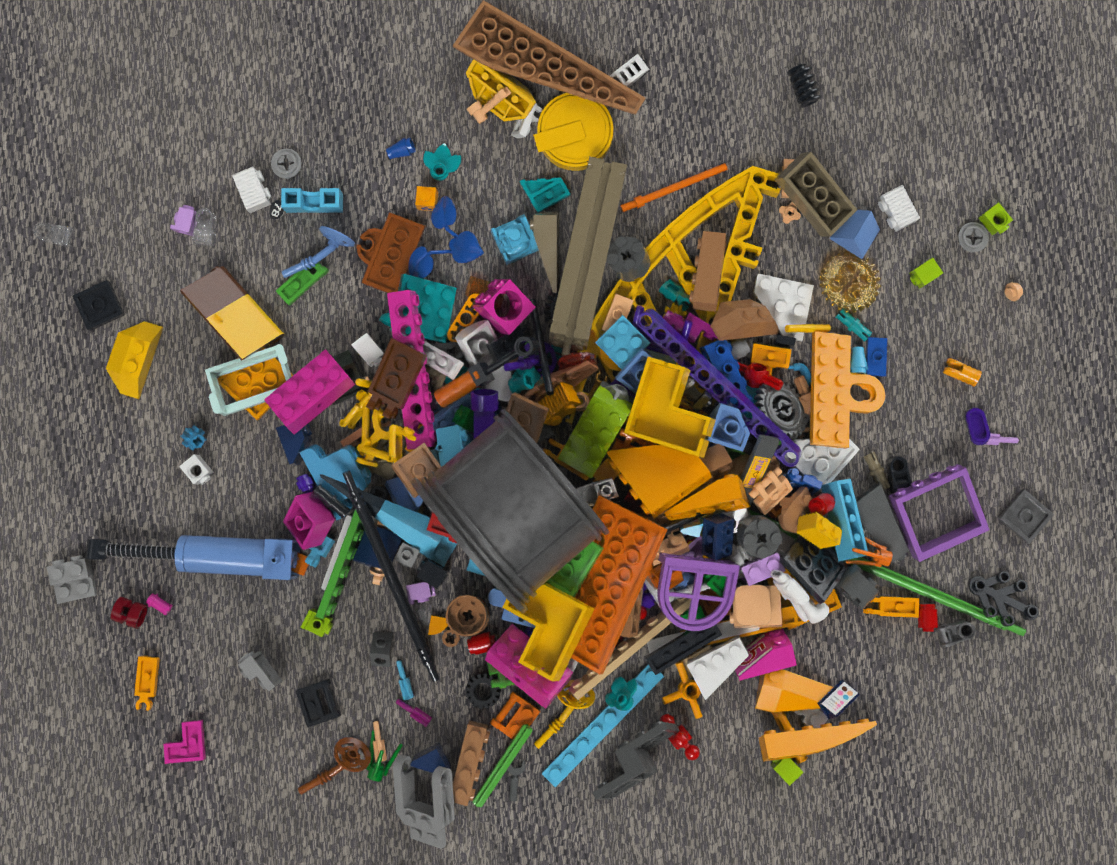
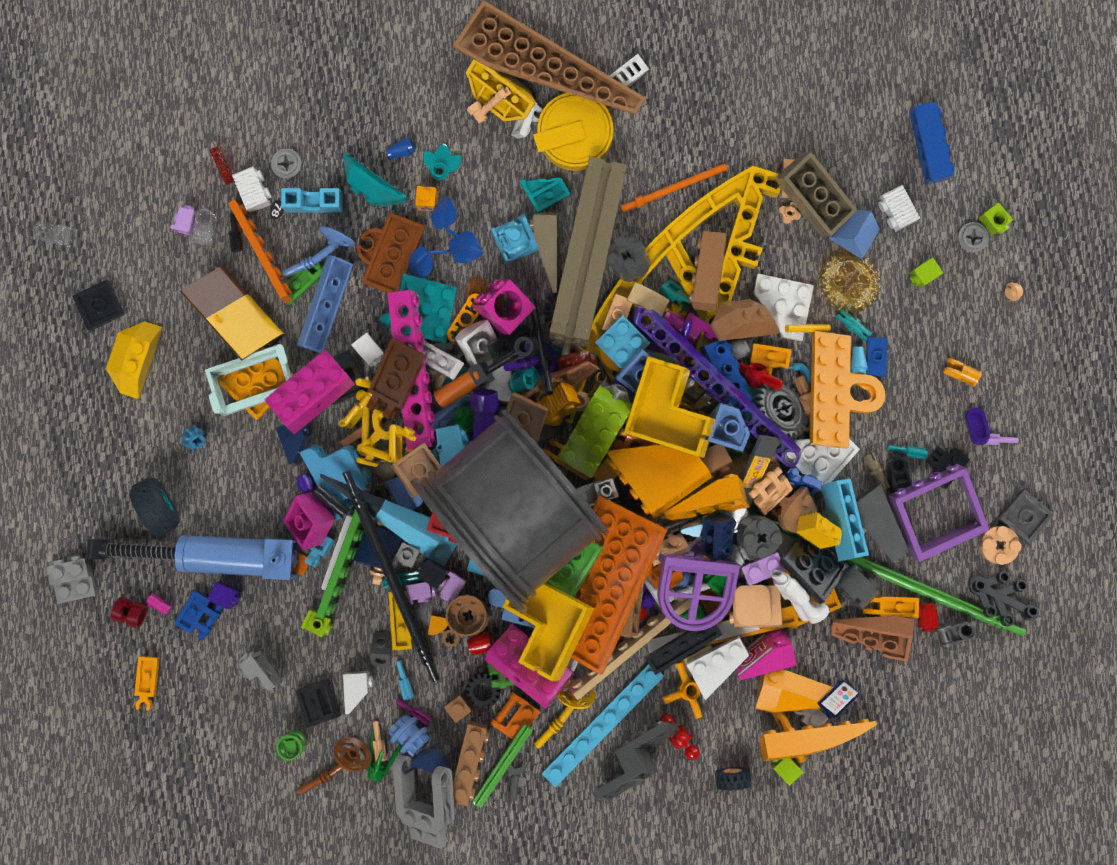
(154, 506): none -> black wheel
(189, 466): white brick -> none
(192, 746): dark pink plate -> none
(193, 612): none -> blue plate
(222, 165): none -> clear red piece
(224, 595): none -> dark purple brick
(234, 235): none -> black axle
(264, 257): none -> orange plate
(291, 745): none -> bright green wheel
(325, 304): none -> medium blue piece
(355, 688): none -> white slope
(370, 184): none -> teal wedge
(400, 635): none -> yellow plate
(404, 578): none -> teal axle
(409, 735): none -> medium blue piece
(452, 586): none -> lavender brick
(458, 707): none -> medium nougat brick
(621, 694): teal plate -> none
(647, 298): none -> tan slope
(733, 778): none -> black wheel
(784, 341): black tile -> none
(803, 85): black piece -> none
(822, 504): red brick -> none
(879, 557): orange plant -> none
(885, 633): none -> nougat wedge
(910, 451): none -> teal axle
(931, 143): none -> blue brick
(945, 459): none -> black hinge
(1000, 556): none -> light nougat plate

